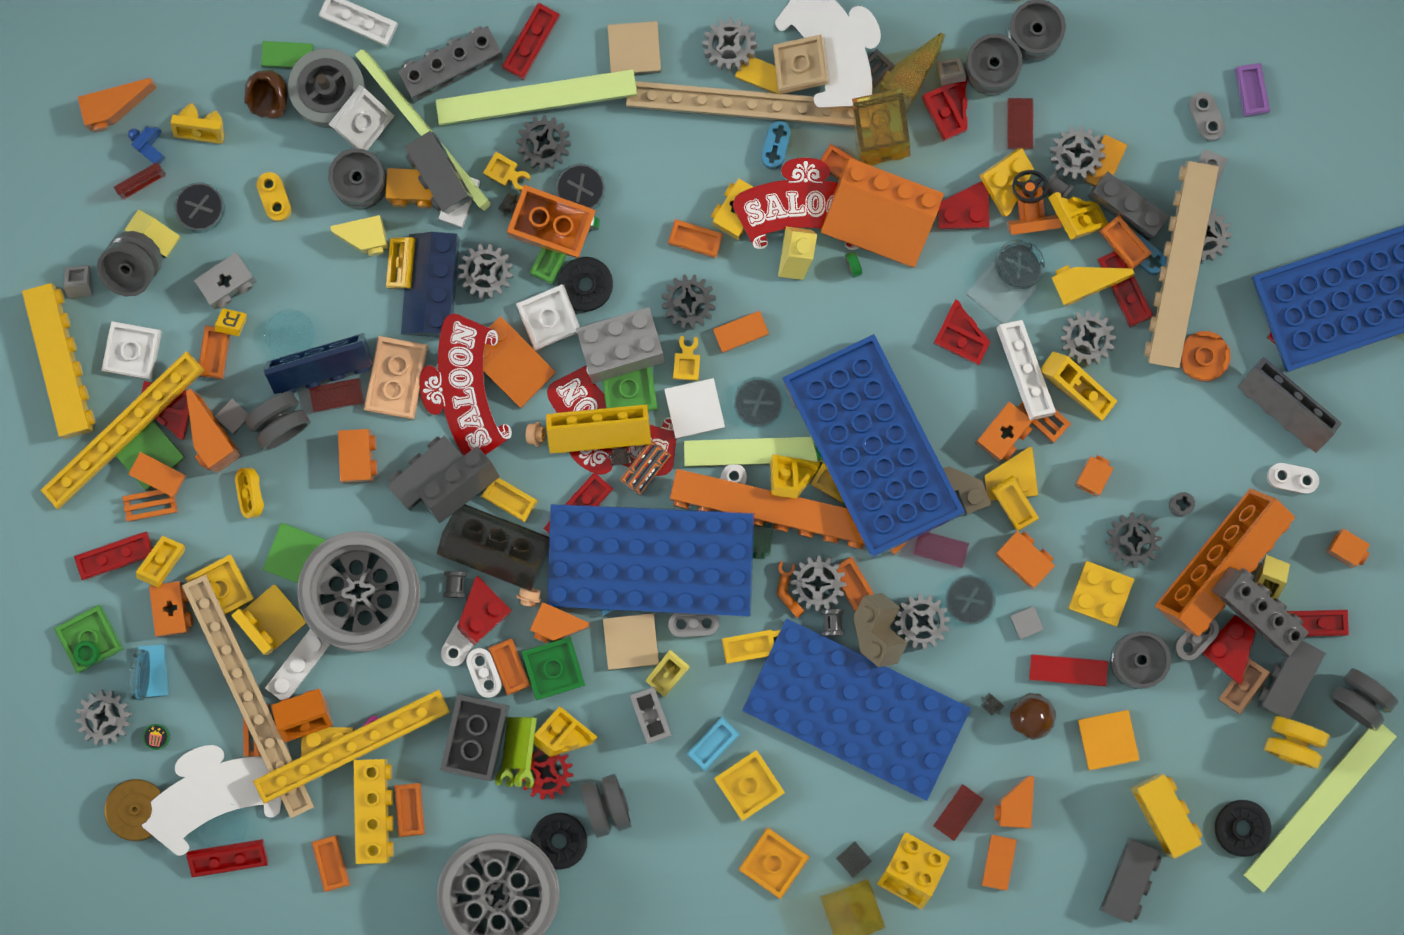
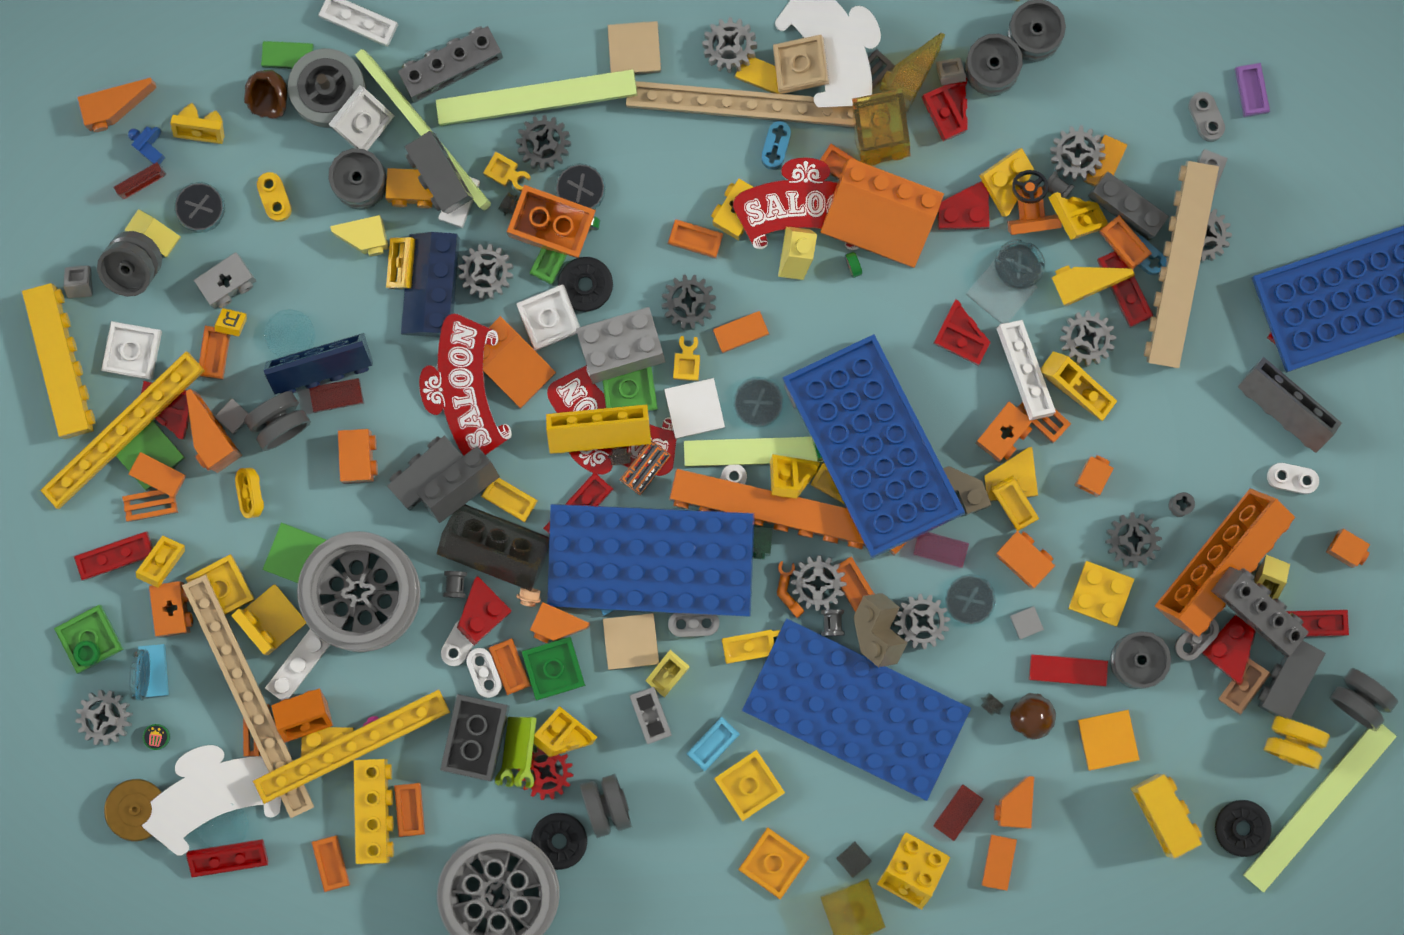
(395, 377): light nougat tile -> none
(530, 41): red tile -> none
(535, 434): light nougat plate -> none
(1020, 123): clear red tile -> none
(1130, 881): dark grey brick -> none
(1205, 356): orange tile -> none

